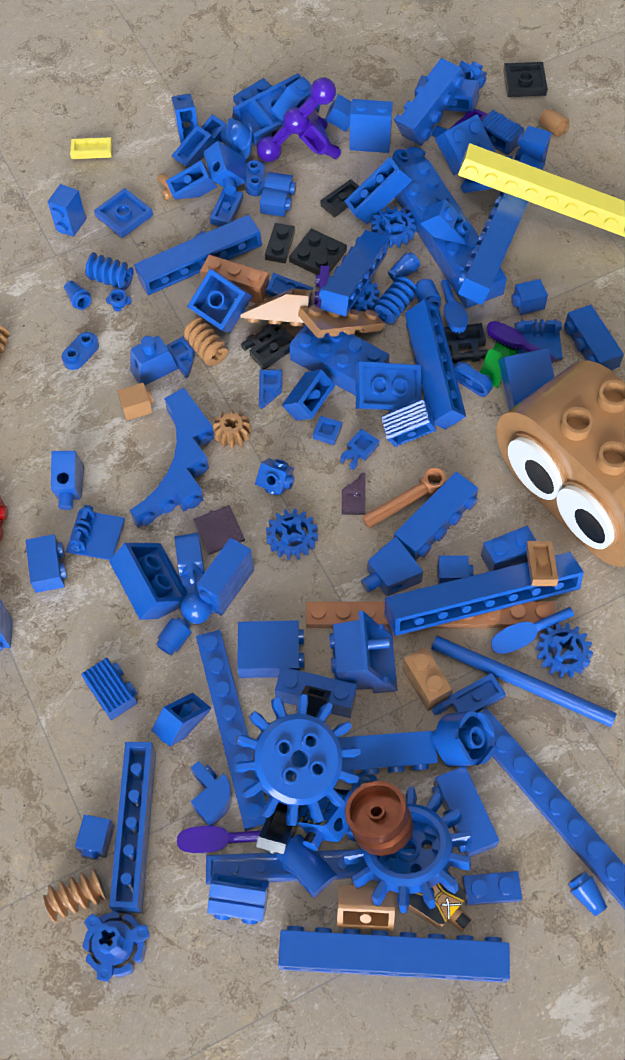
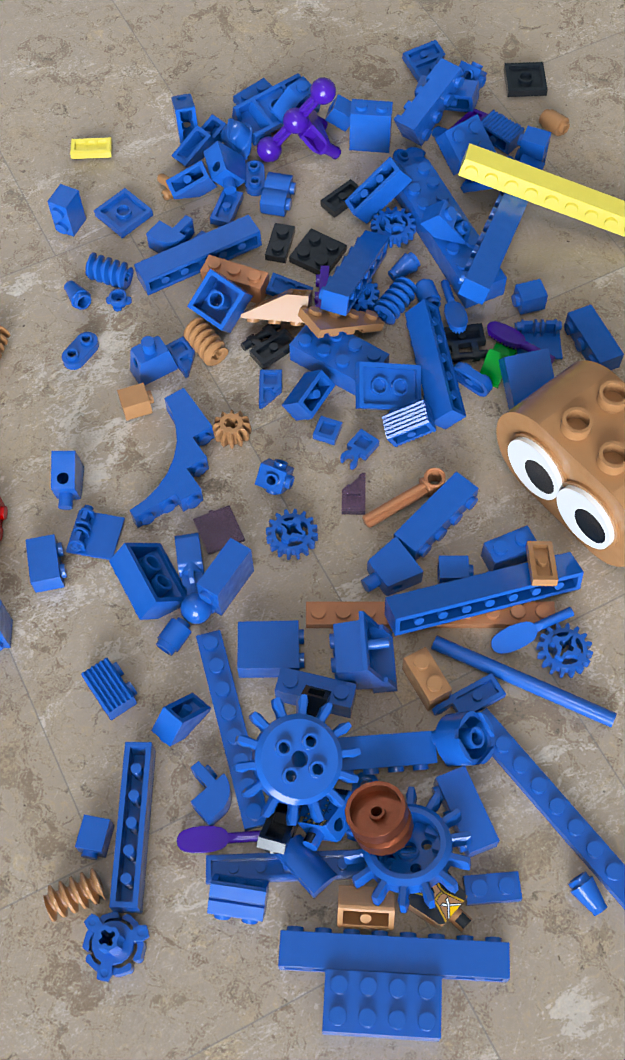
(163, 237): none -> blue brick
(382, 1005): none -> blue brick
(423, 58): none -> blue wing

